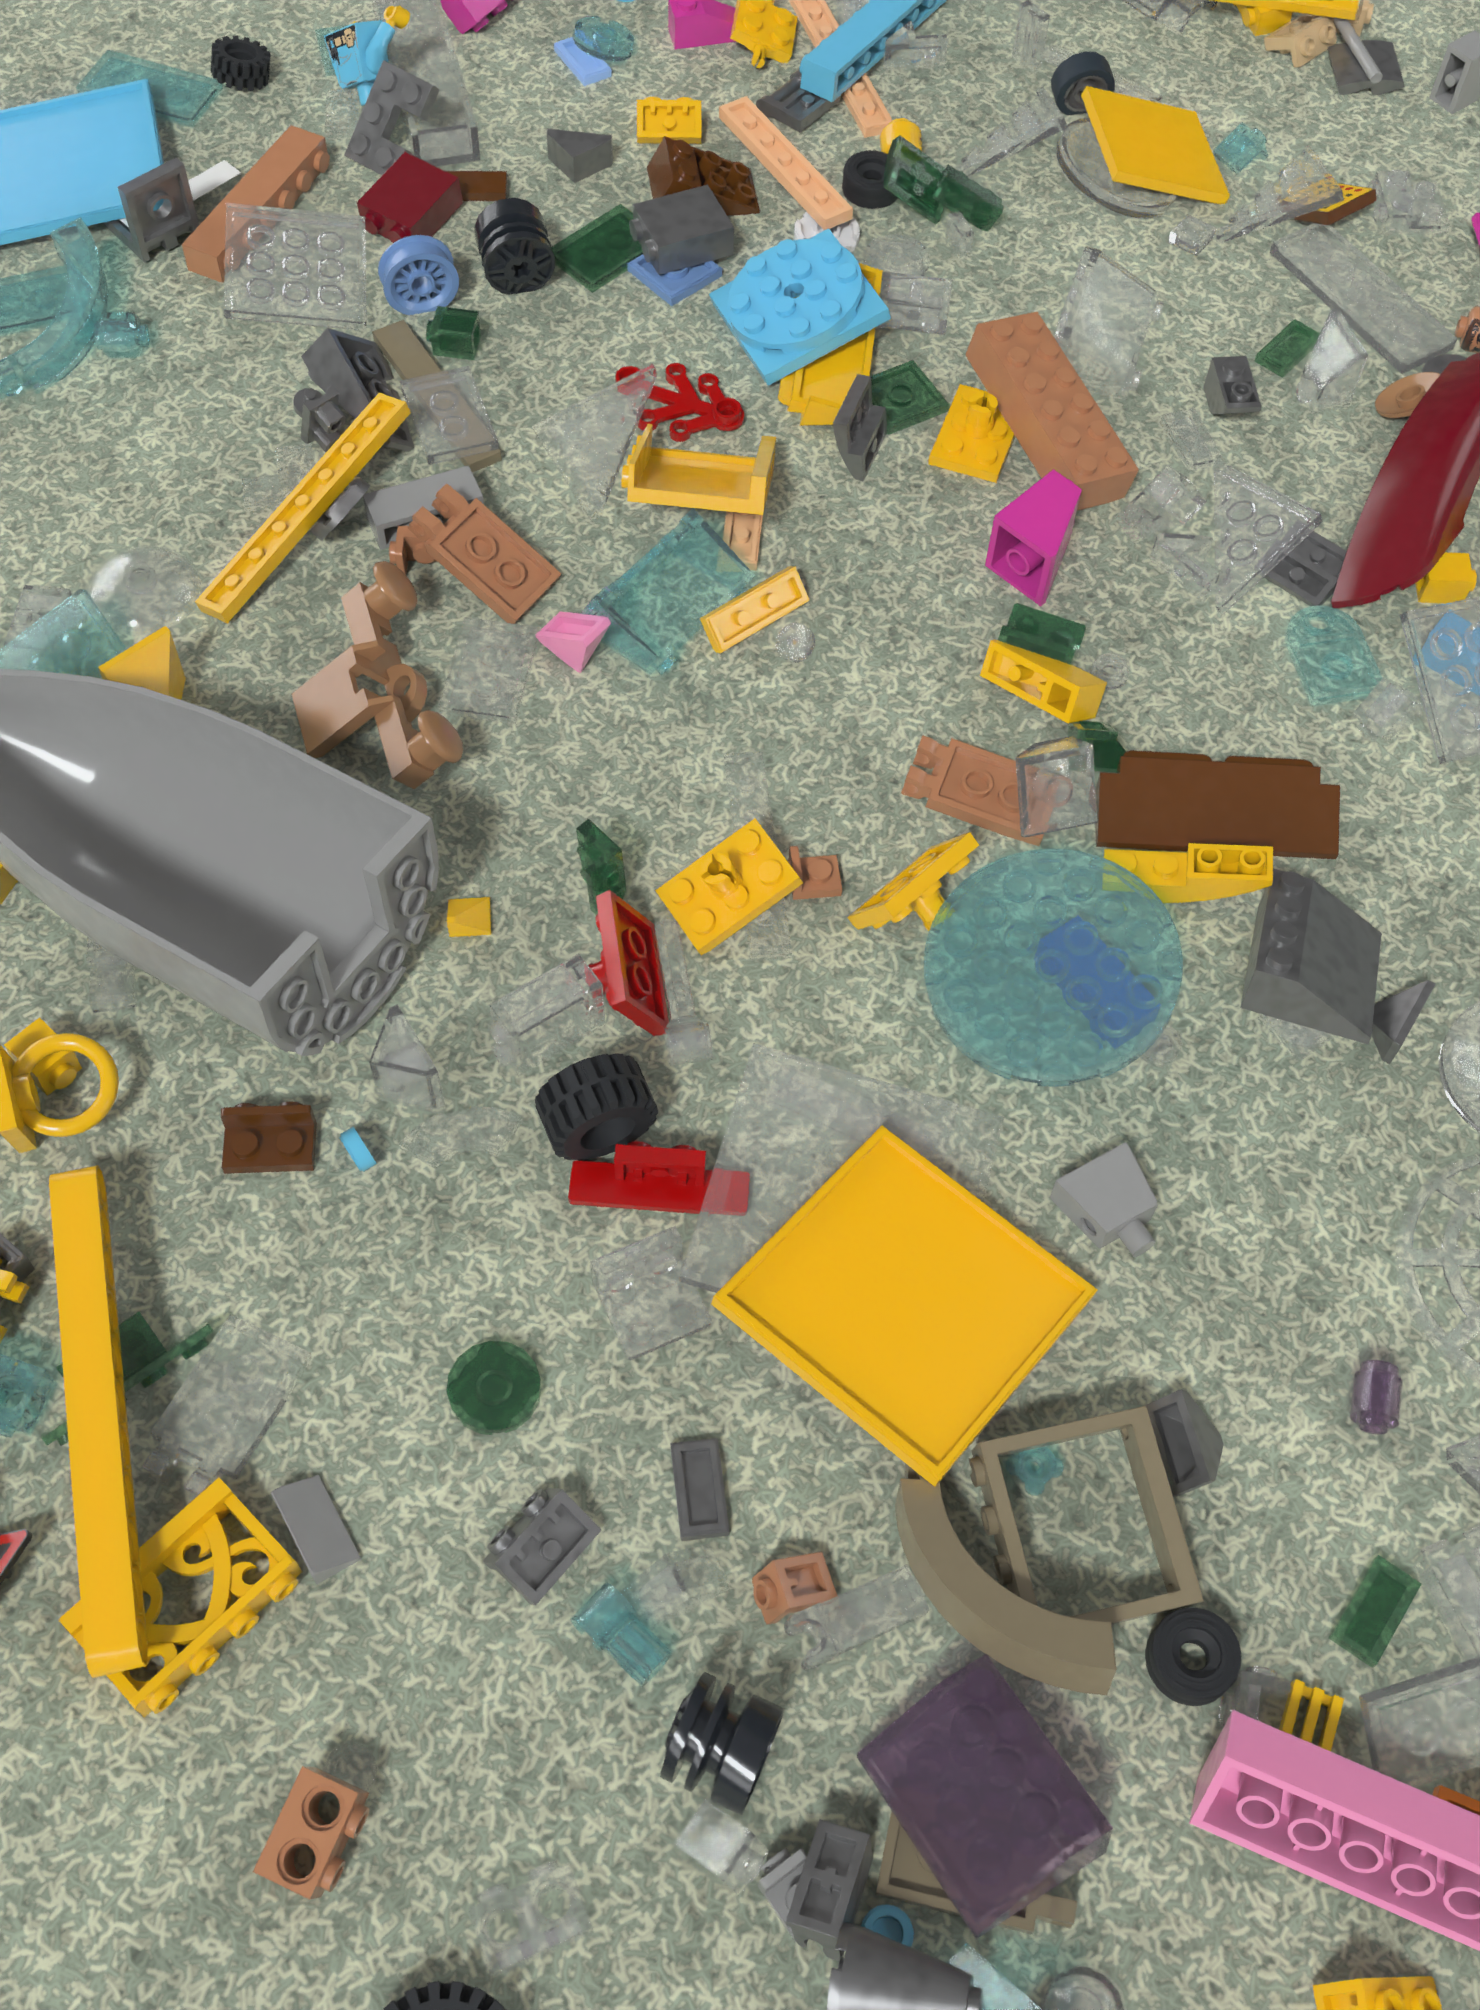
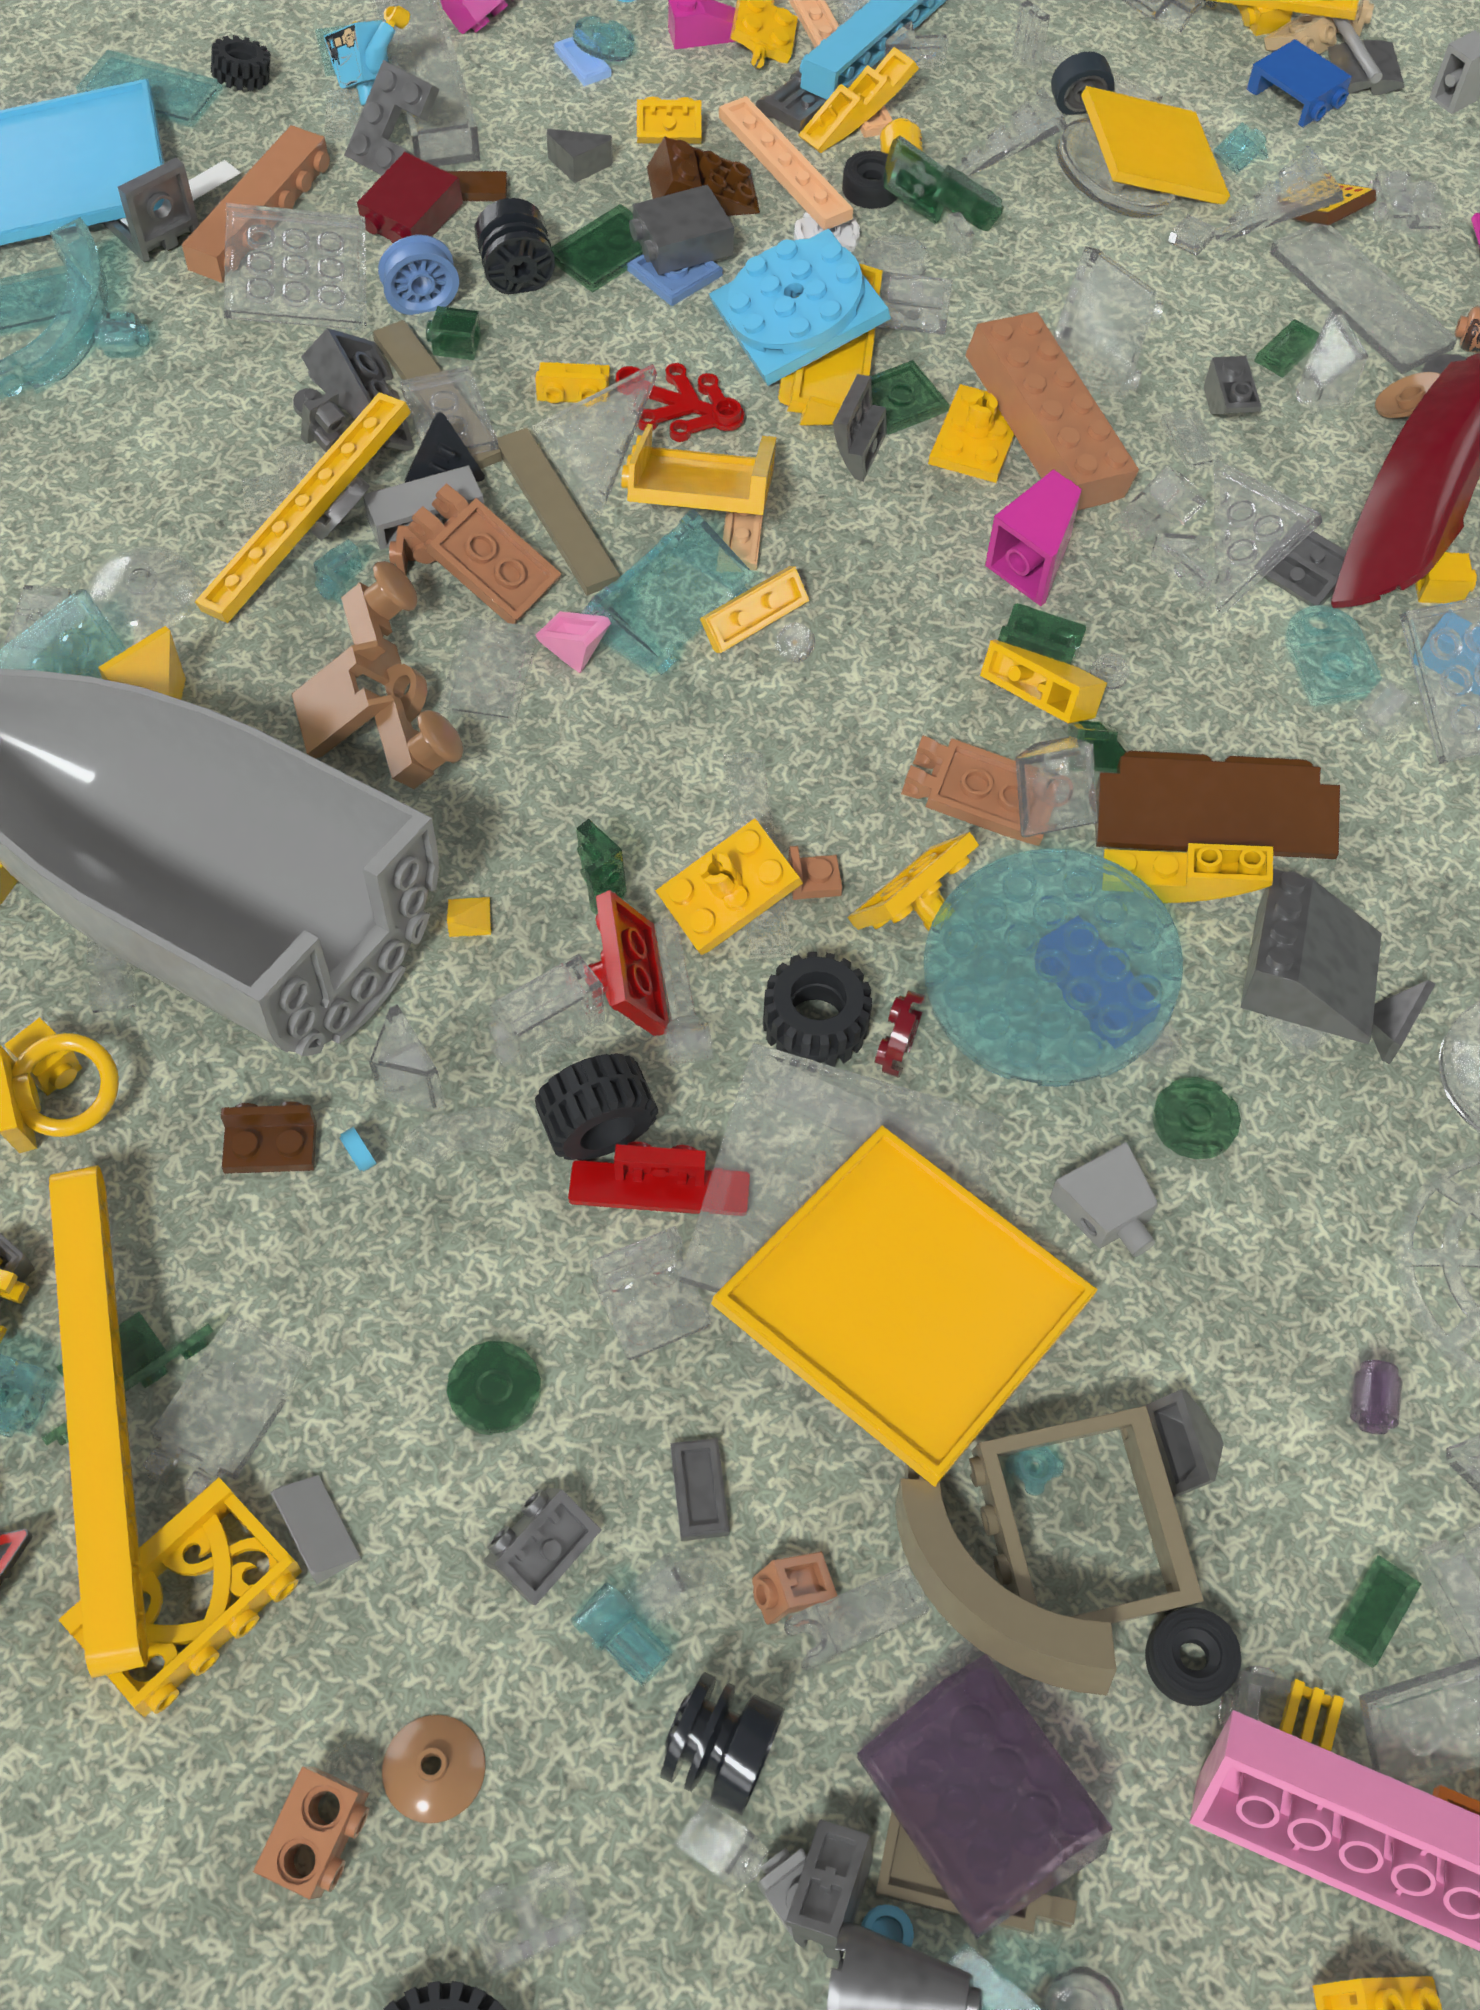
(336, 569): none -> clear light blue bracket
(441, 452): none -> black piece
(449, 1790): none -> medium nougat dish
(557, 511): none -> dark tan tile
(570, 381): none -> yellow bracket
(817, 980): none -> black tyre
(855, 105): none -> yellow slope
(903, 1034): none -> dark red plate
(1192, 1131): none -> clear green tile
(1303, 76): none -> blue panel

